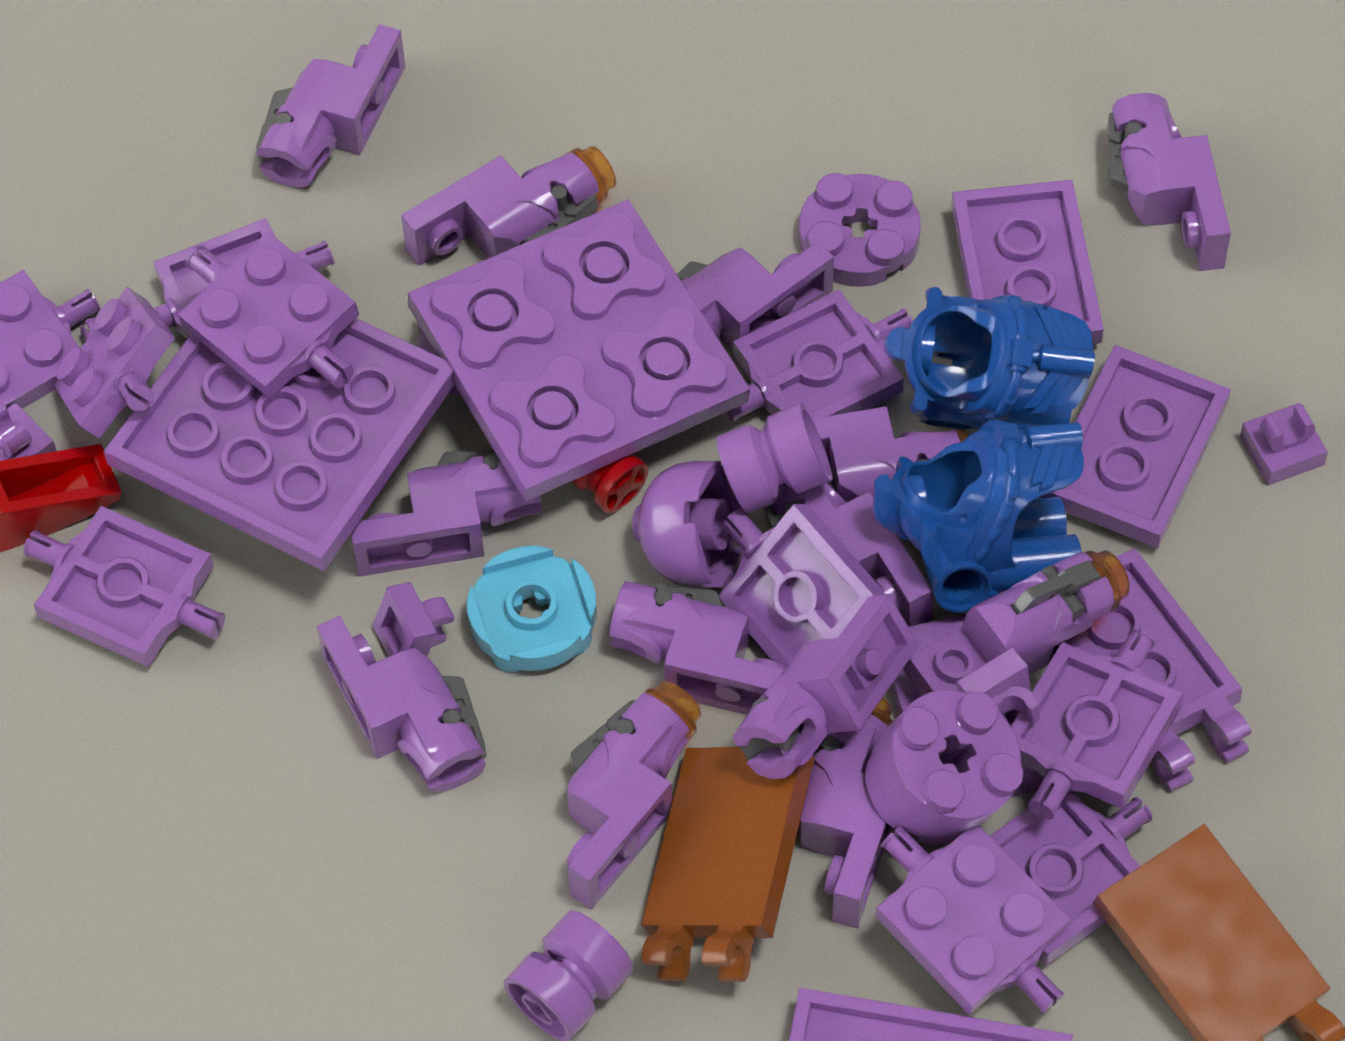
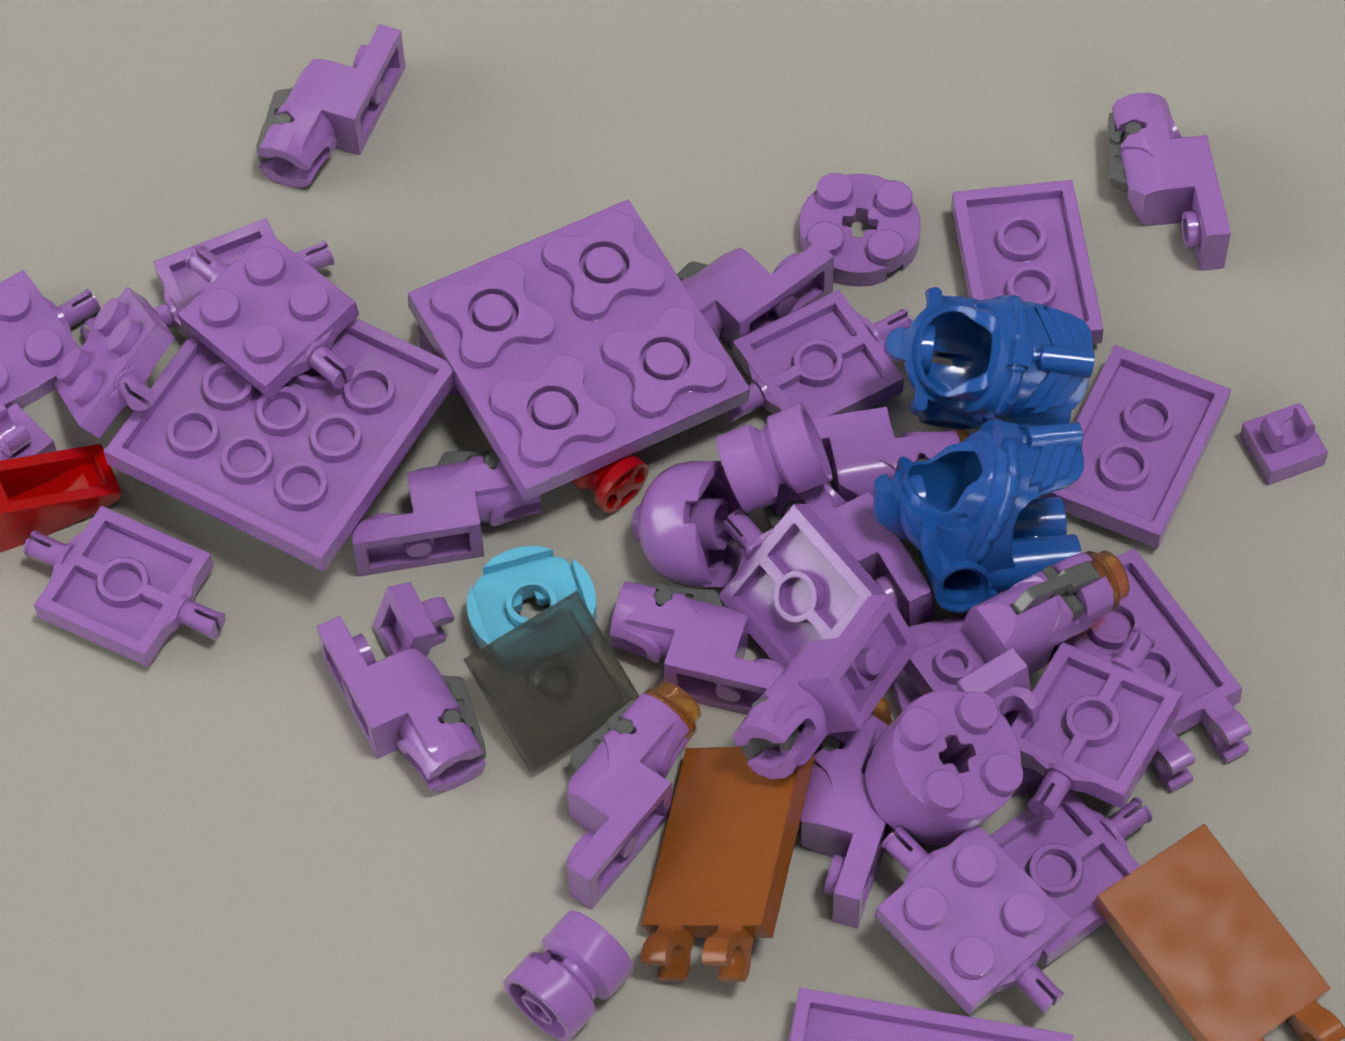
(506, 209): medium lavender plate -> none
(551, 680): none -> clear smoke plate

